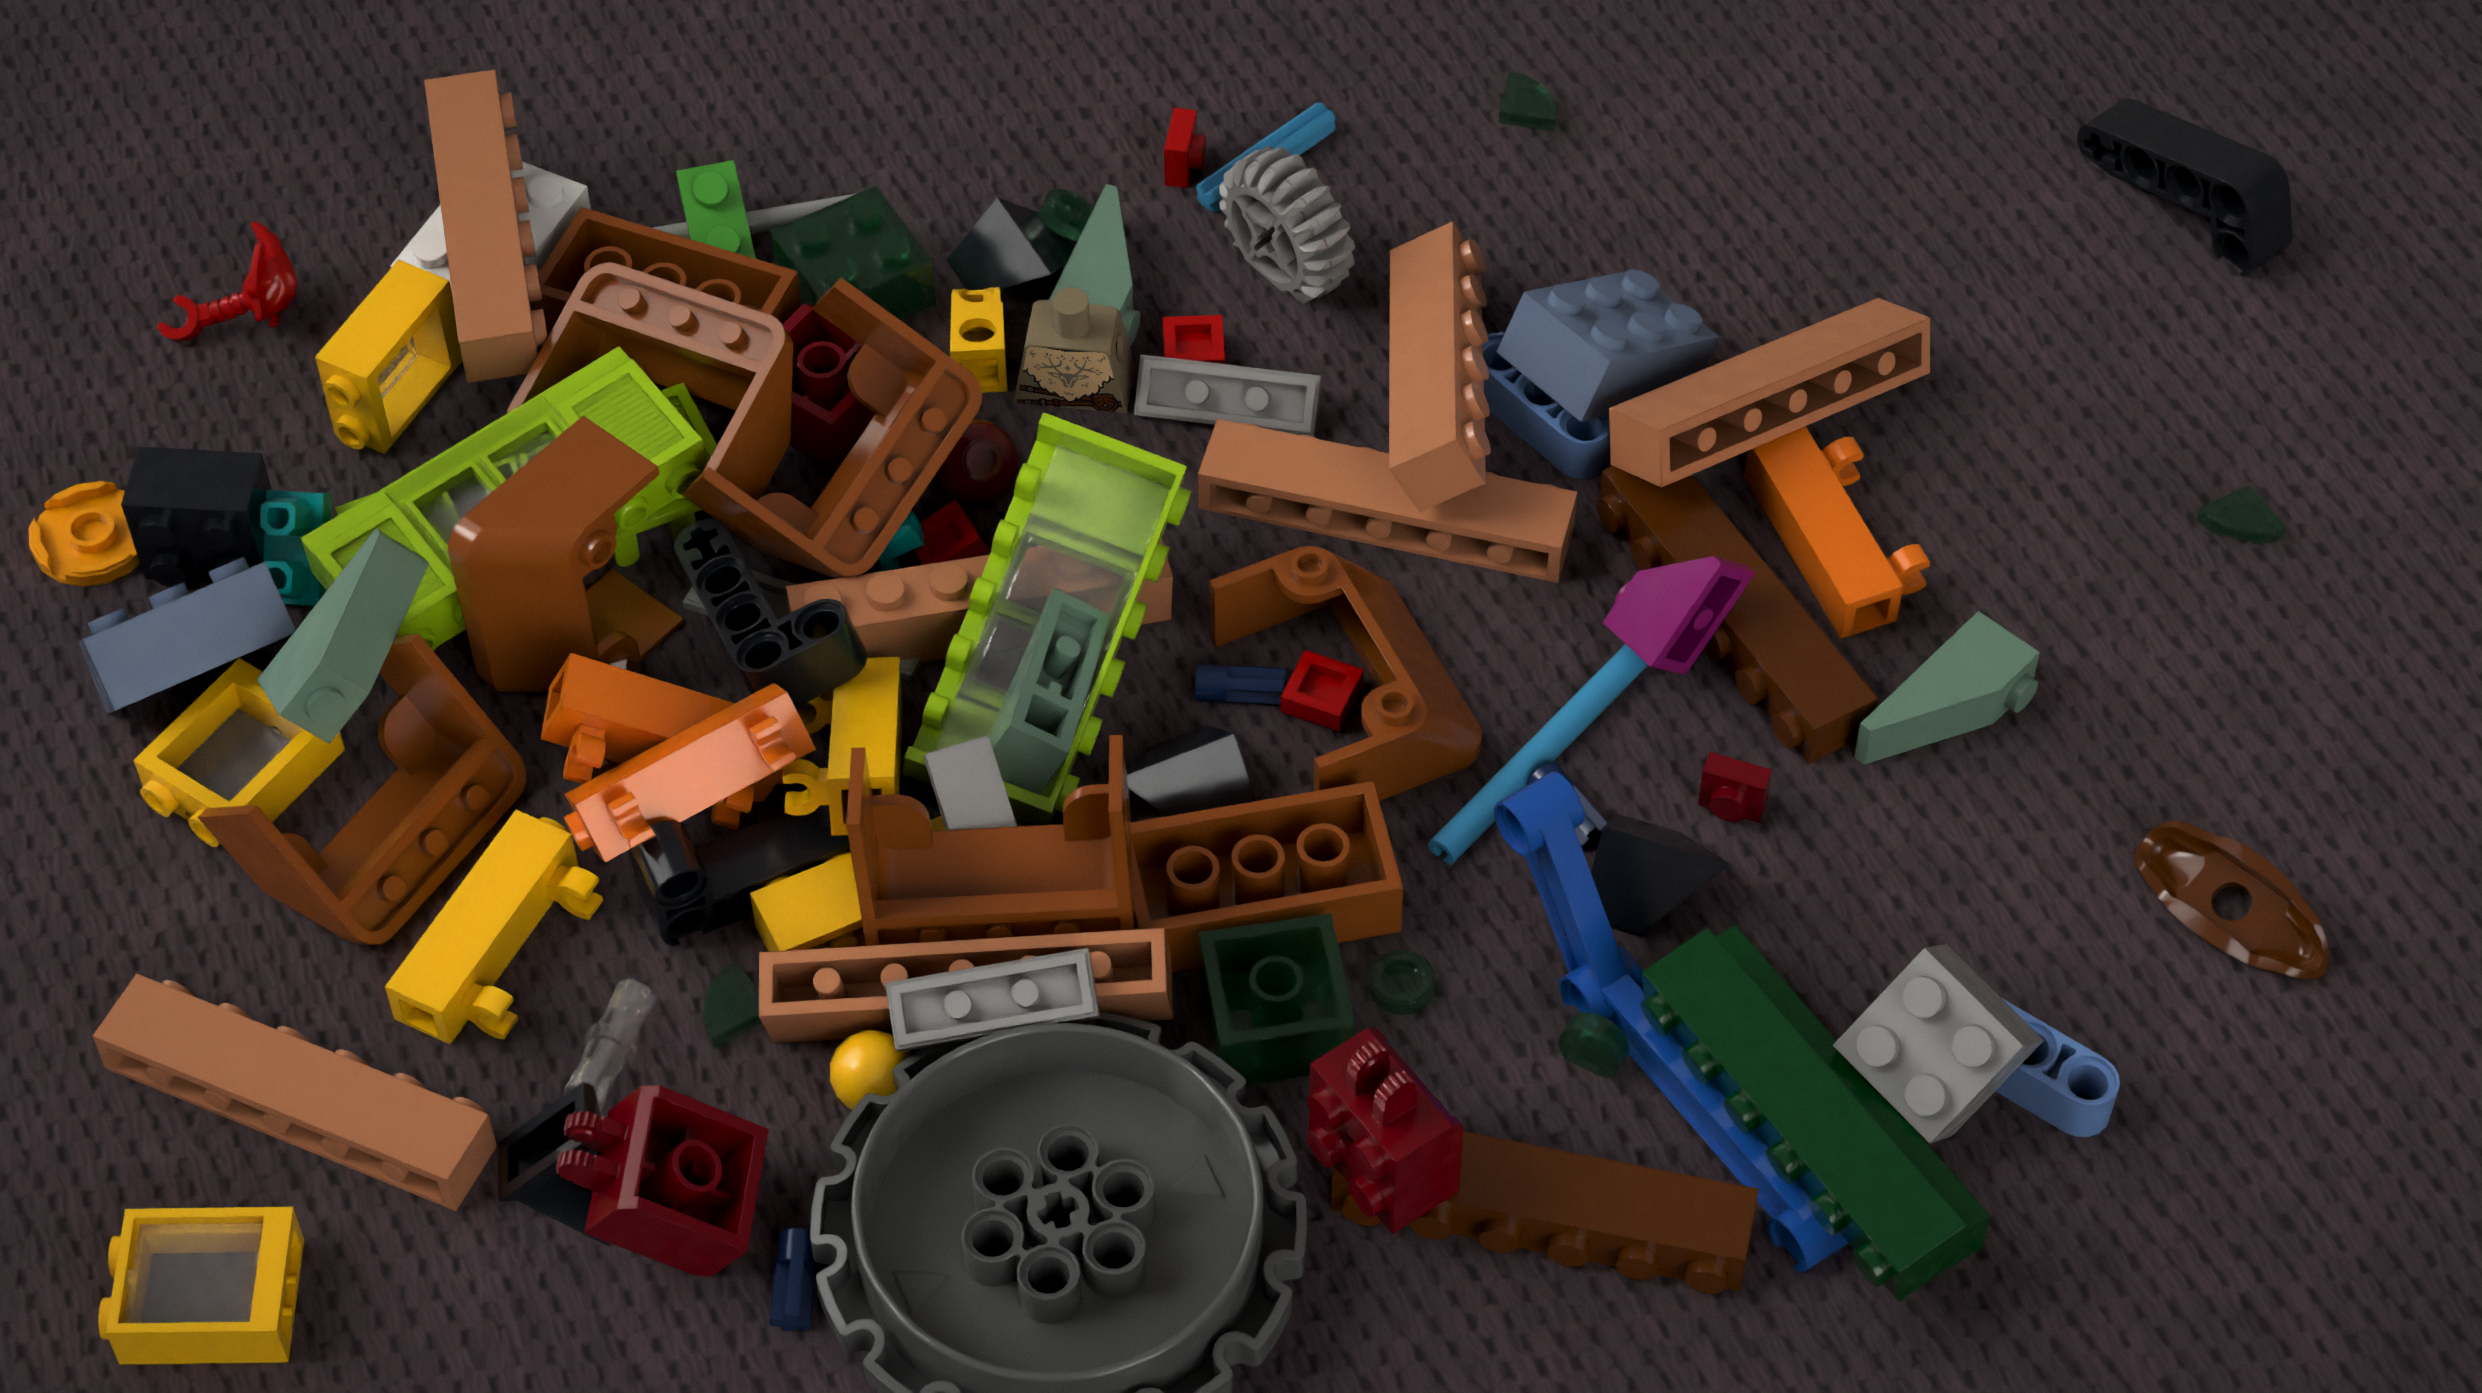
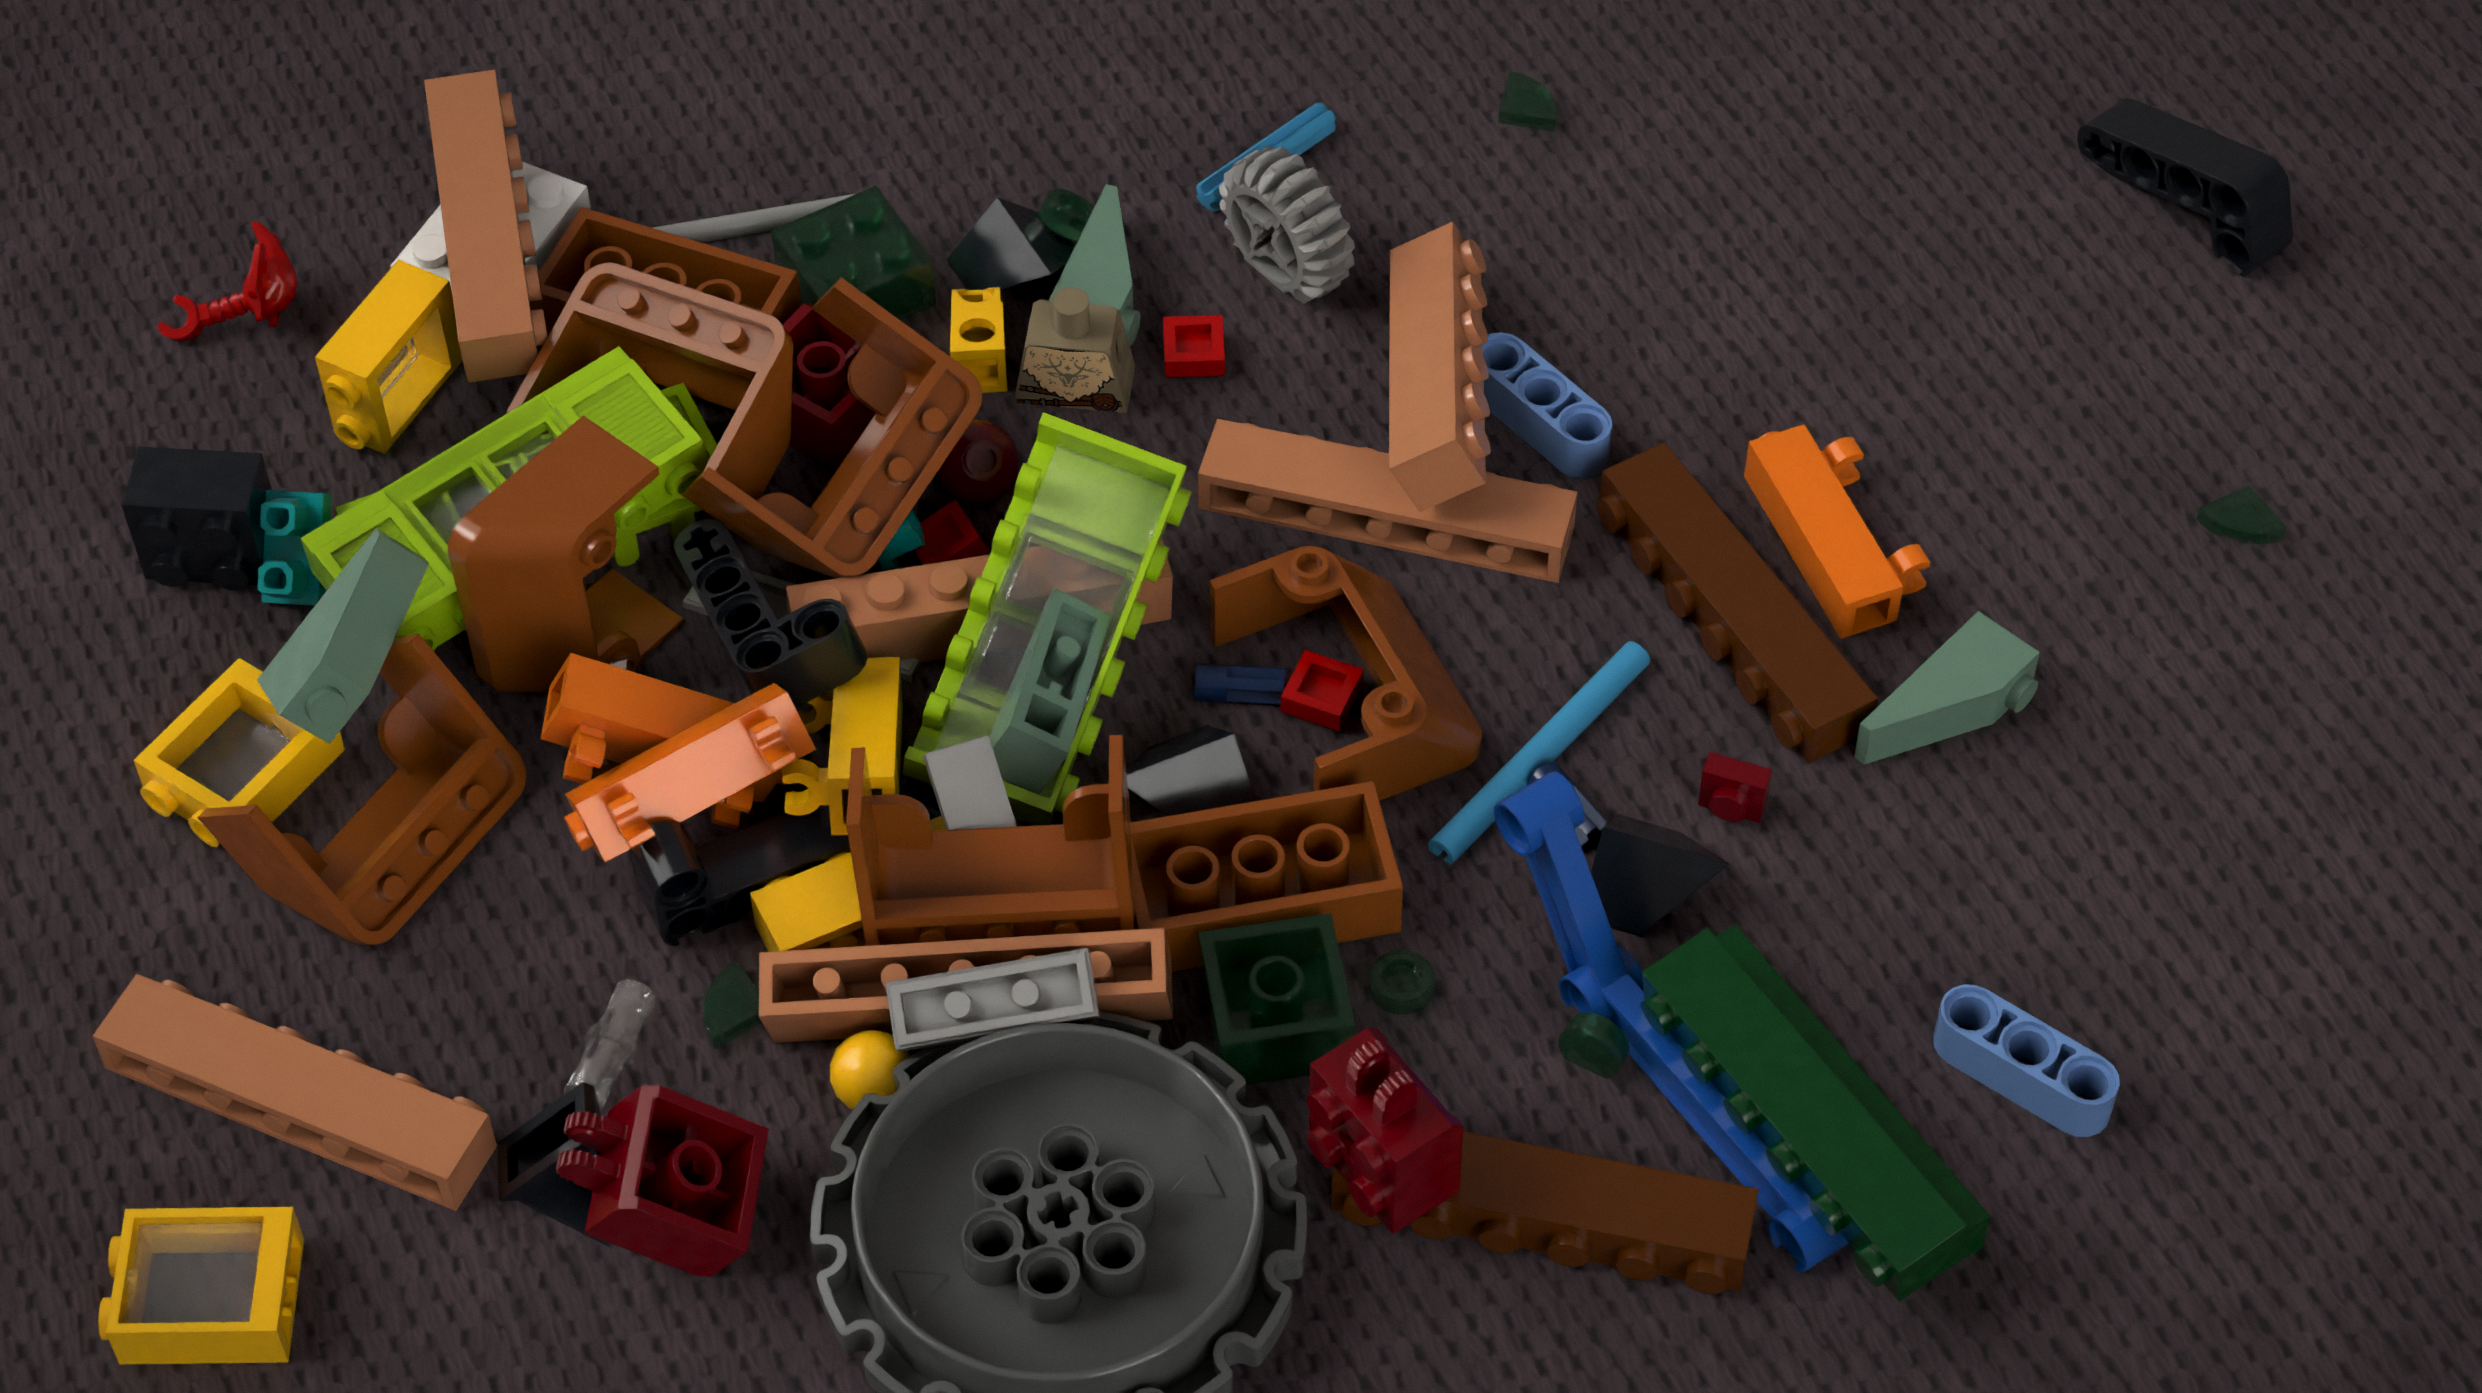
(96, 549): light orange tile -> none
(184, 634): sand blue slope -> none
(485, 925): yellow brick -> none
(715, 207): bright green plate -> none
(793, 1281): dark blue piece -> none
(1183, 148): red plate -> none
(1227, 392): light grey tile -> none
(1604, 341): sand blue brick -> none
(1676, 609): magenta slope -> none
(1768, 391): nougat brick -> none
(1937, 1042): light grey brick -> none
(2193, 865): reddish brown piece -> none

